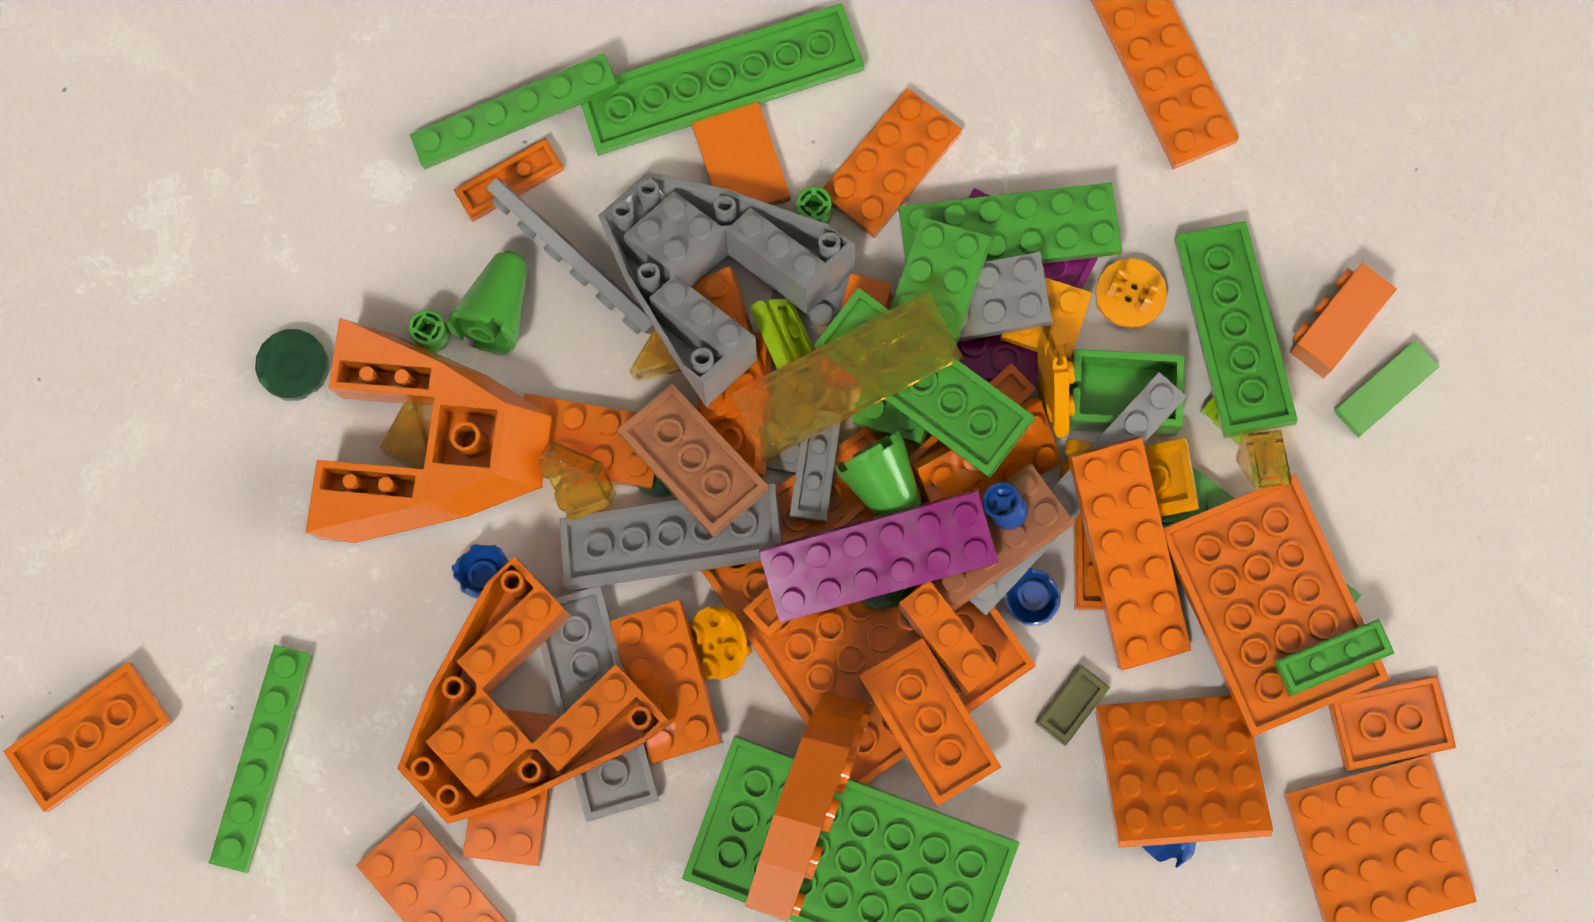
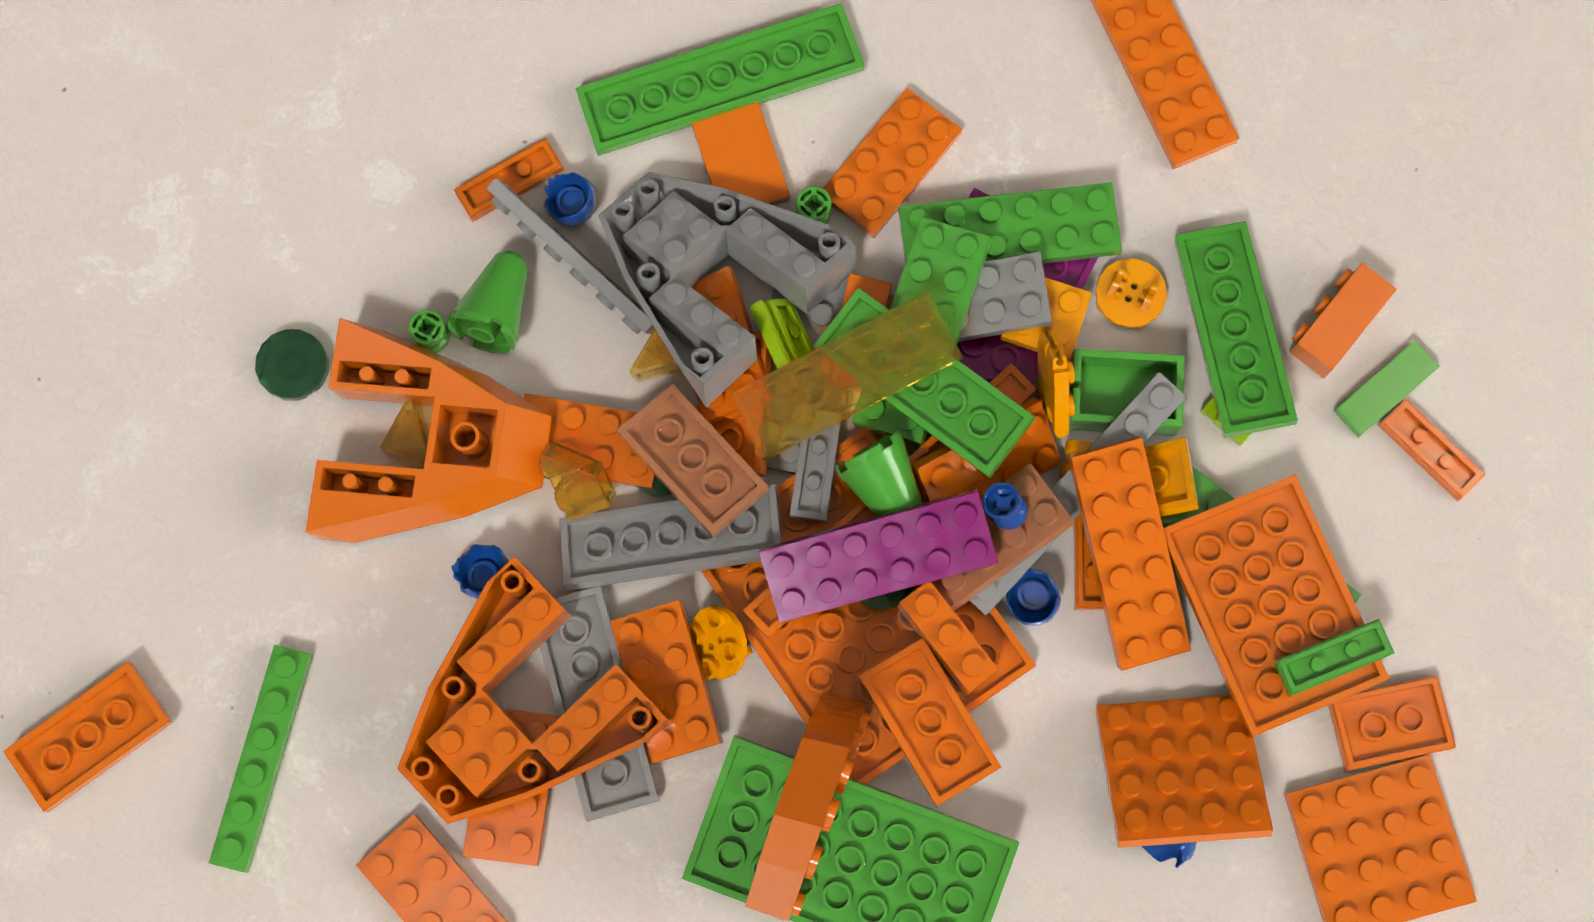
(514, 111): bright green plate -> none
(570, 199): none -> blue hair
(1072, 705): olive tile -> none
(1264, 459): clear yellow slope -> none
(1431, 449): none -> orange tile

